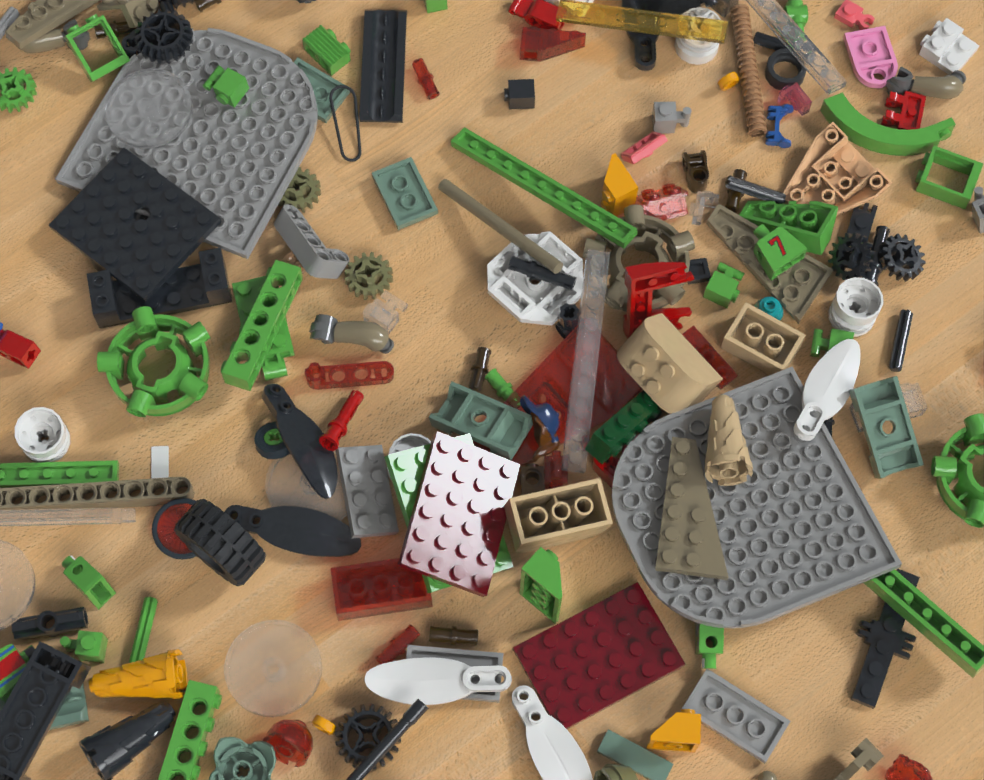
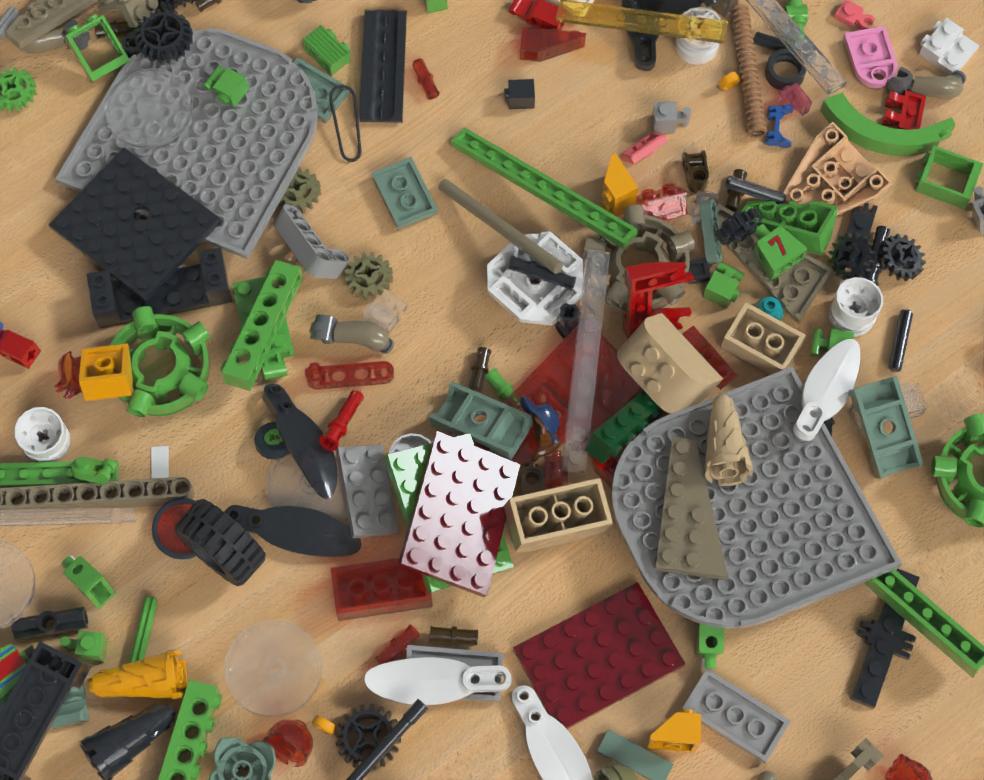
(69, 375): none -> clear red hair
(93, 469): none -> bright green plate
(106, 372): none -> light orange slope
(542, 583): bright green slope -> none
(710, 226): none -> sand green beam
(739, 226): none -> black gear

